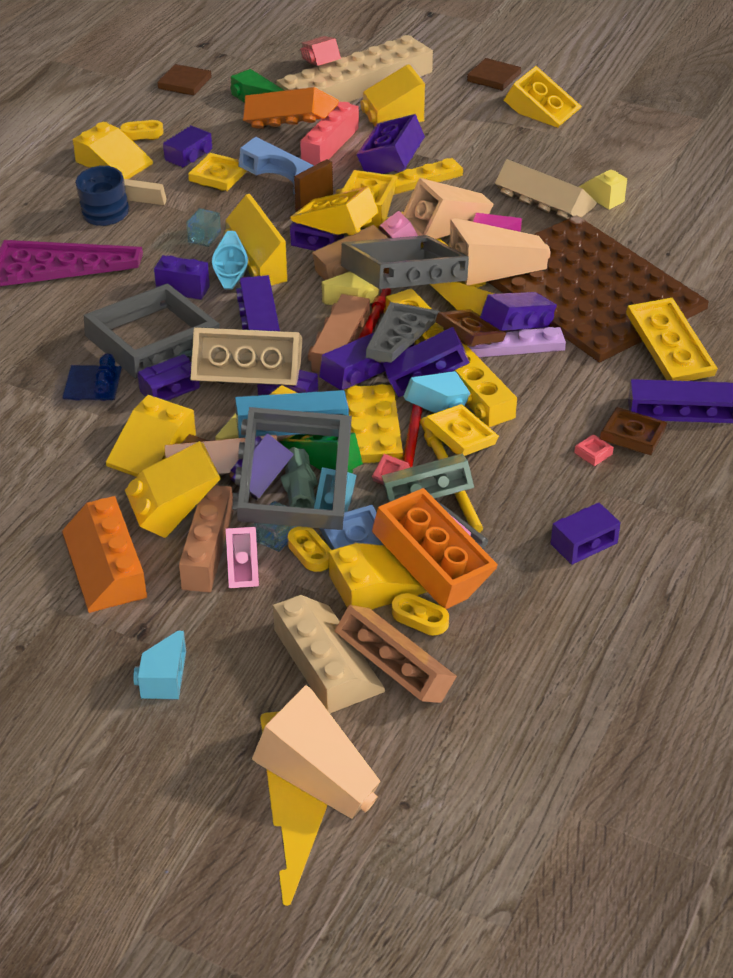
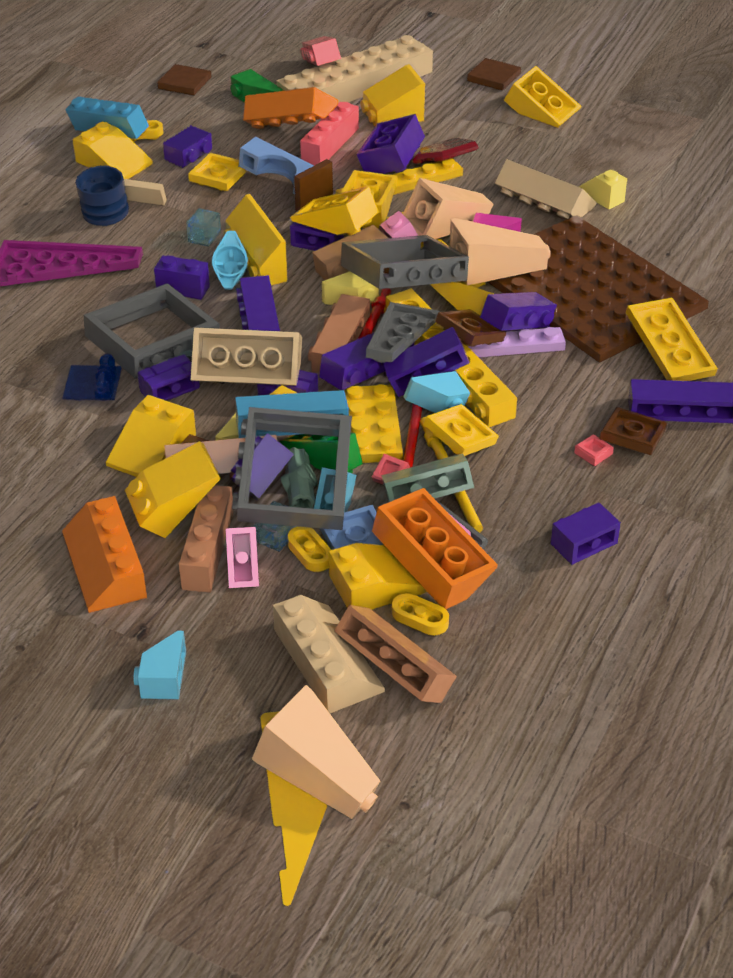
(89, 112): none -> dark azure brick
(445, 150): none -> dark red tile

